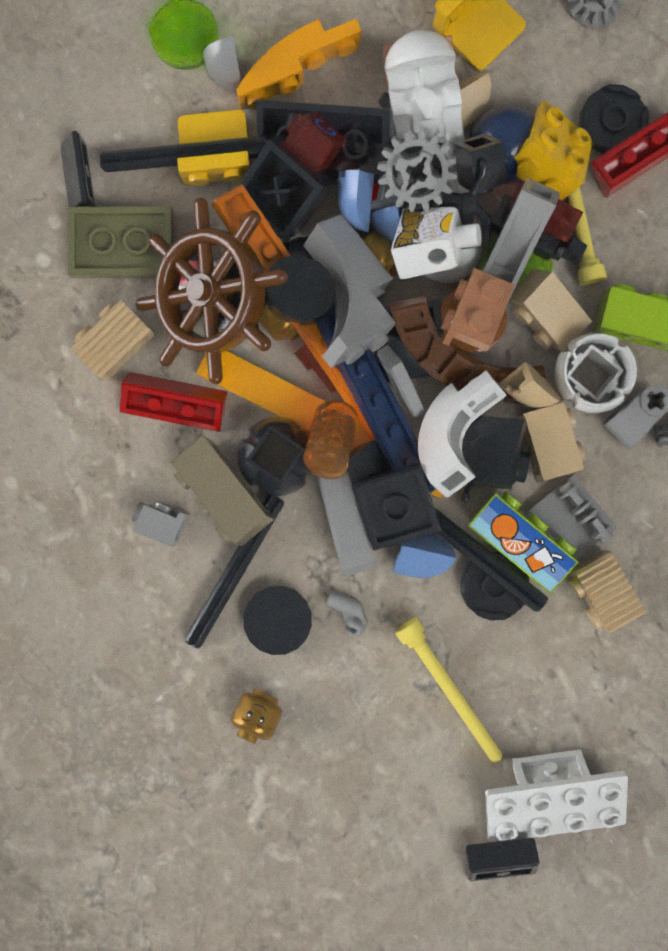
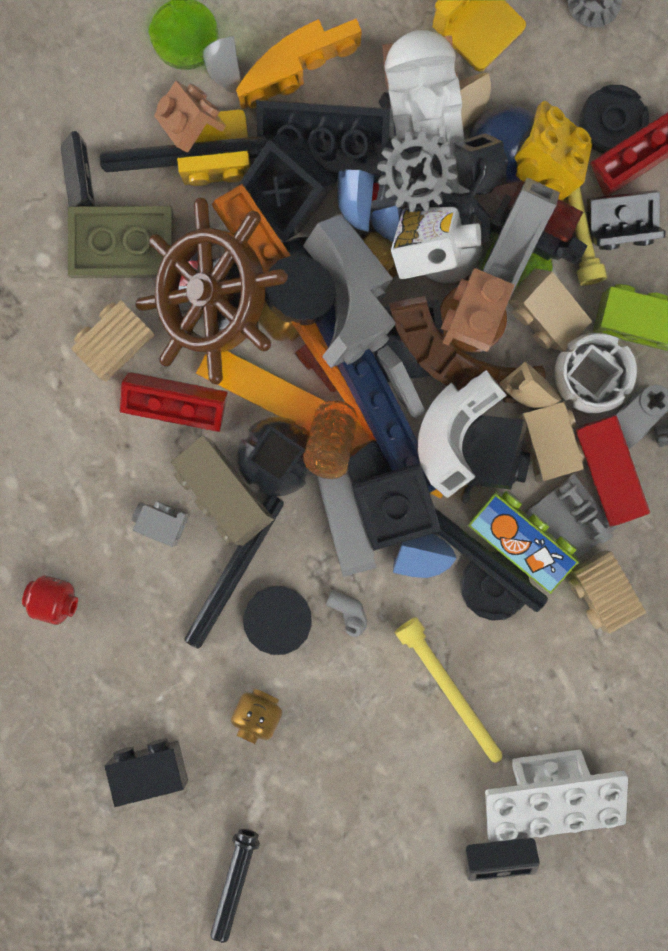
(50, 600): none -> red head
(146, 772): none -> black brick
(186, 113): none -> nougat bracket
(246, 843): none -> black axle
(313, 140): clear red brick -> none
(613, 470): none -> red slope
(625, 219): none -> bracket

